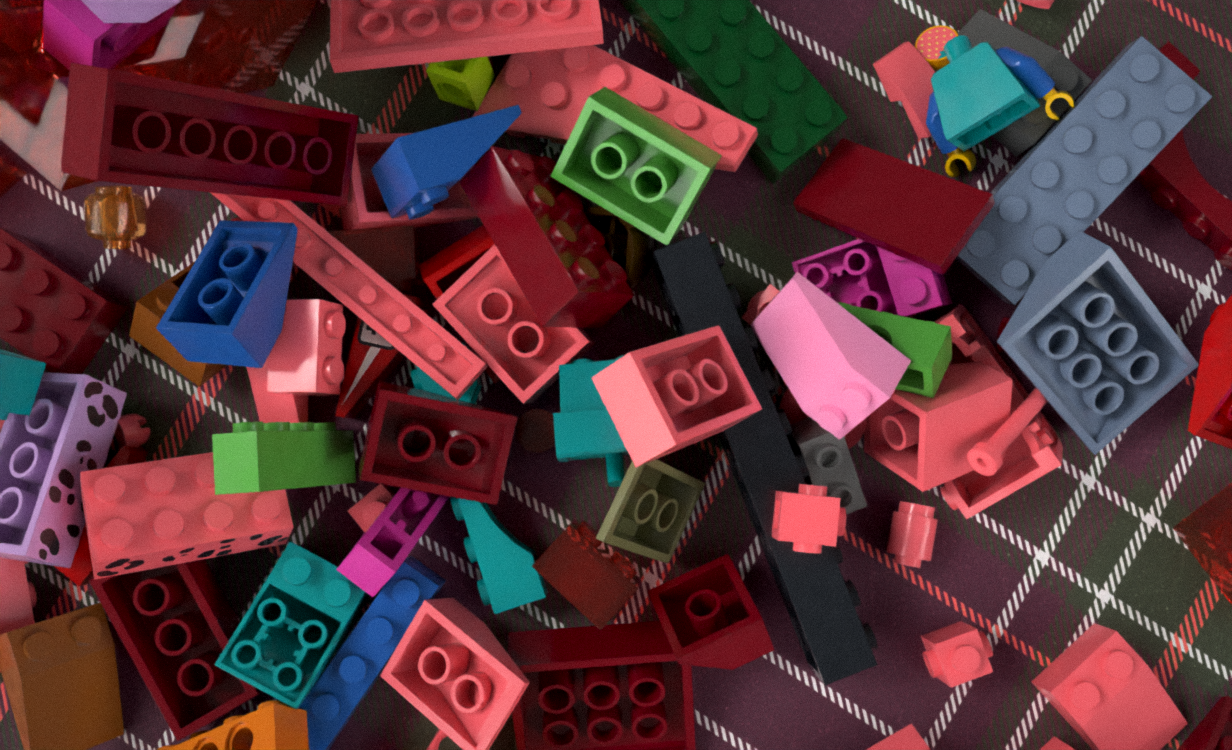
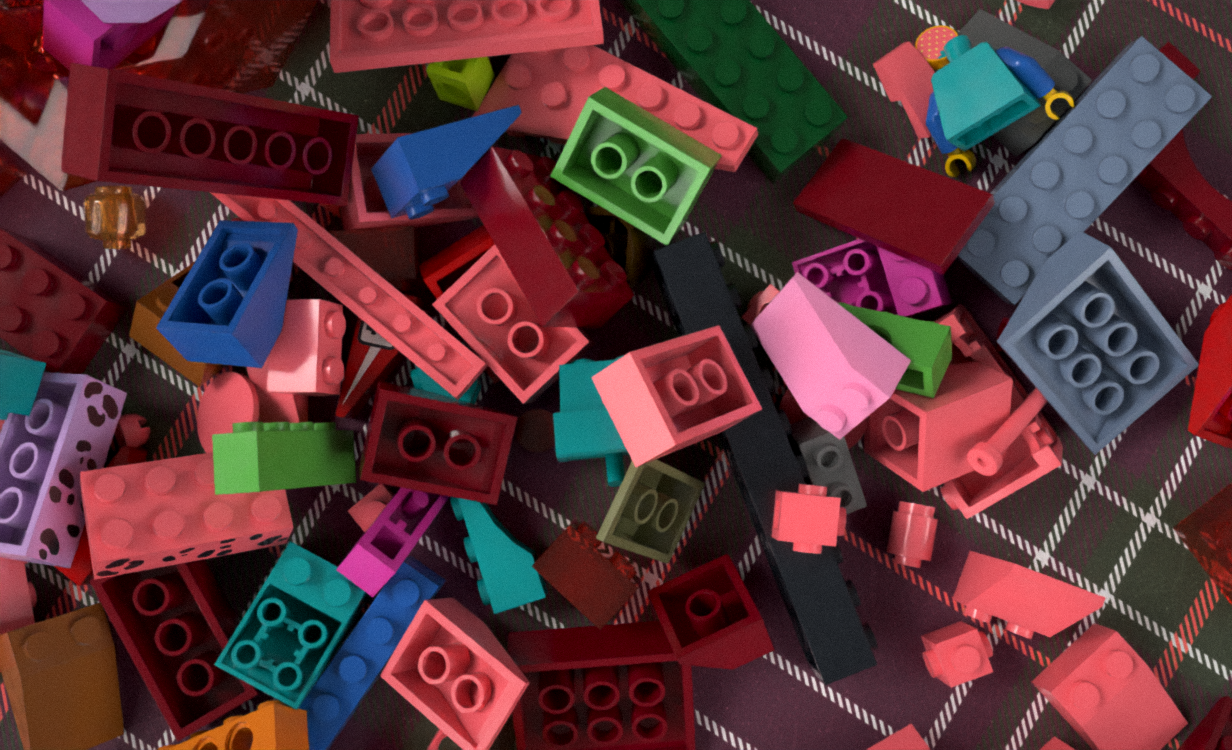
(226, 401): none -> coral piece
(1021, 597): none -> coral slope

